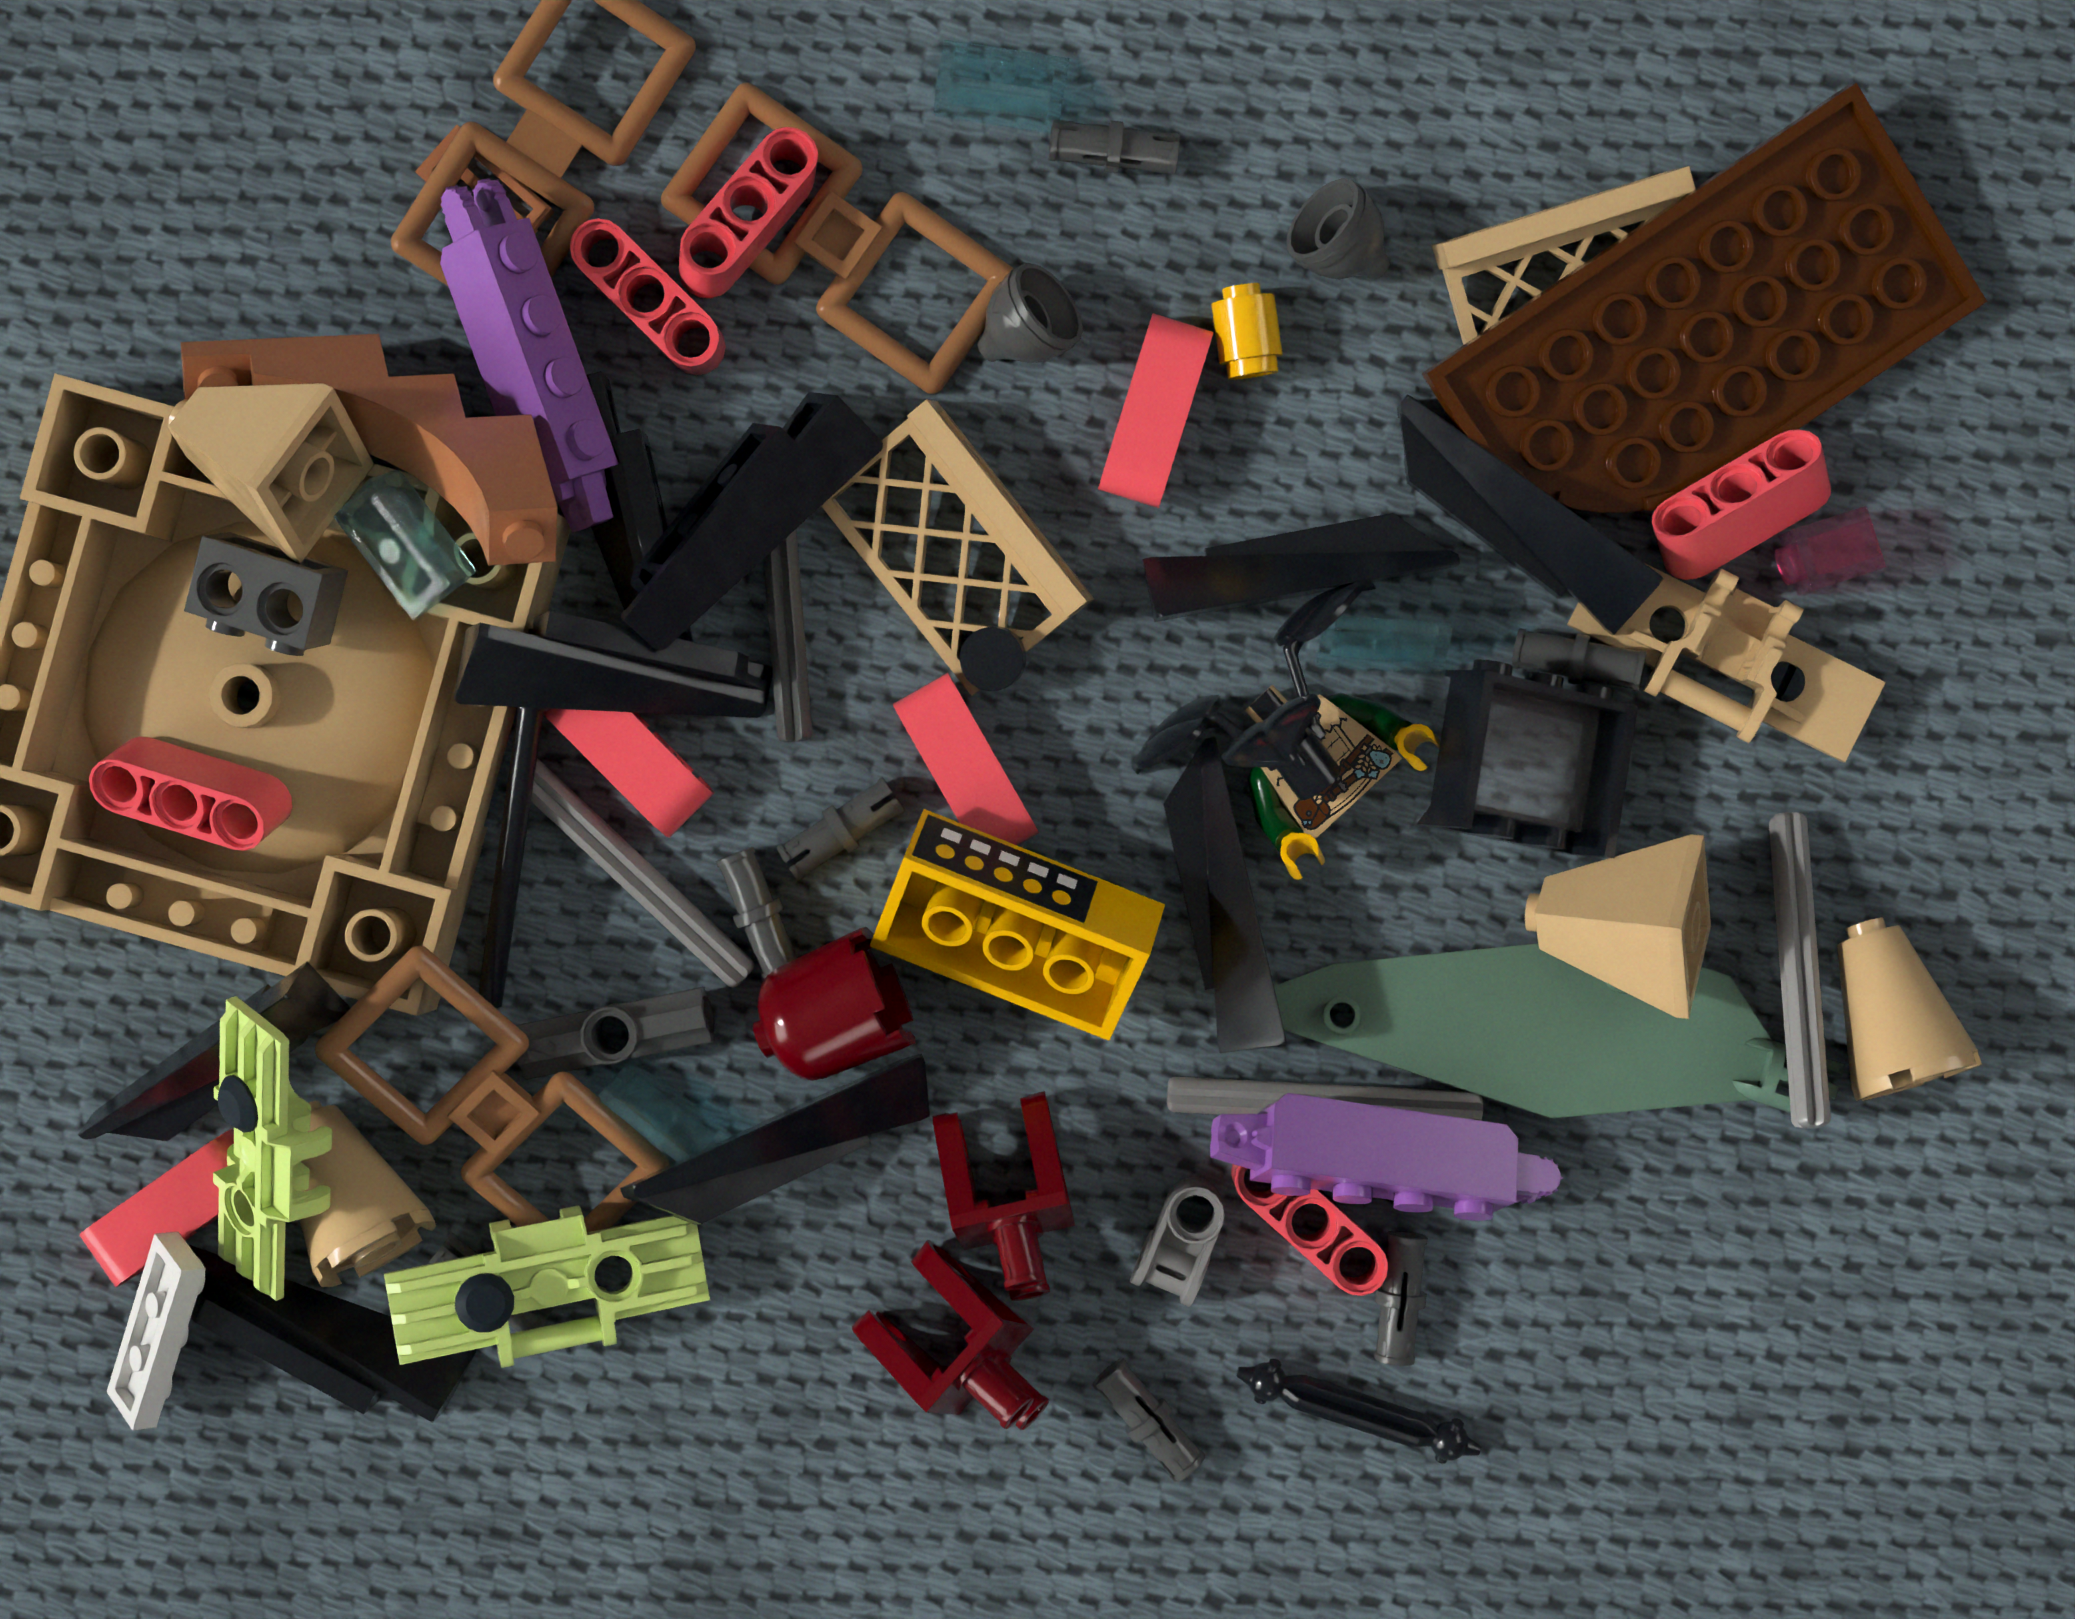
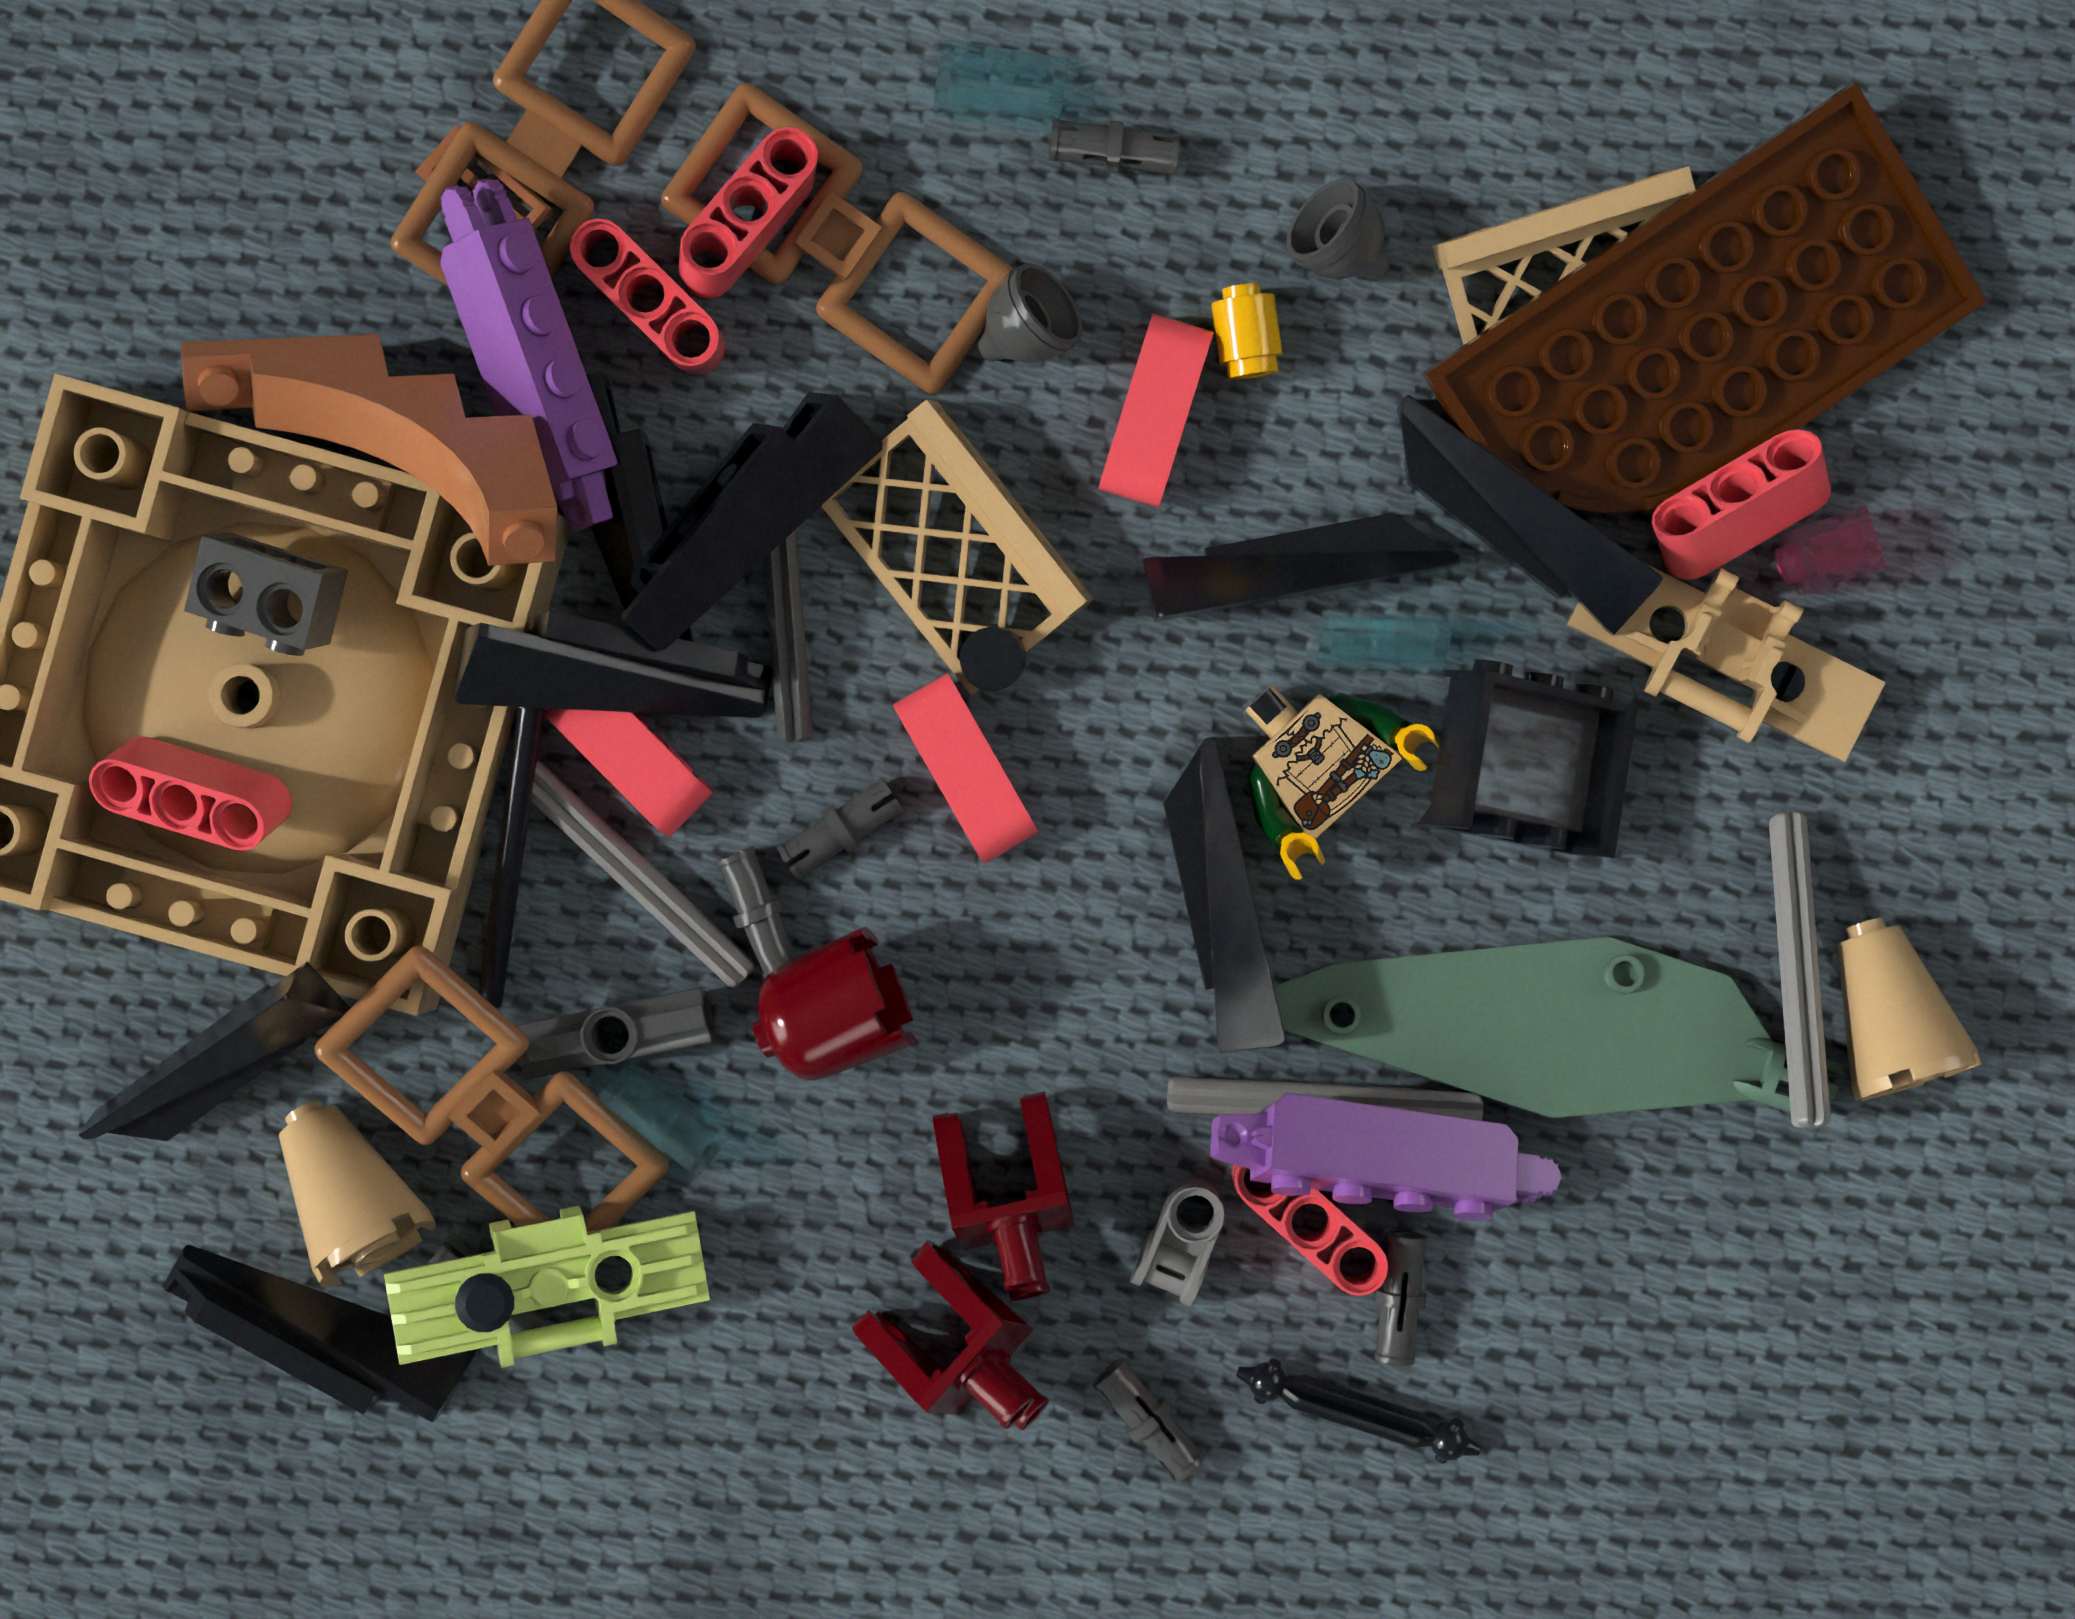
(156, 1330): white plate -> none
(172, 1203): coral beam -> none
(264, 1165): yellowish green piece -> none
(276, 454): tan slope -> none
(404, 542): clear light blue slope -> none
(787, 1144): black wedge -> none
(1017, 925): yellow brick -> none
(1290, 734): black plant -> none
(1579, 659): dark grey pin -> none
(1632, 921): tan slope -> none

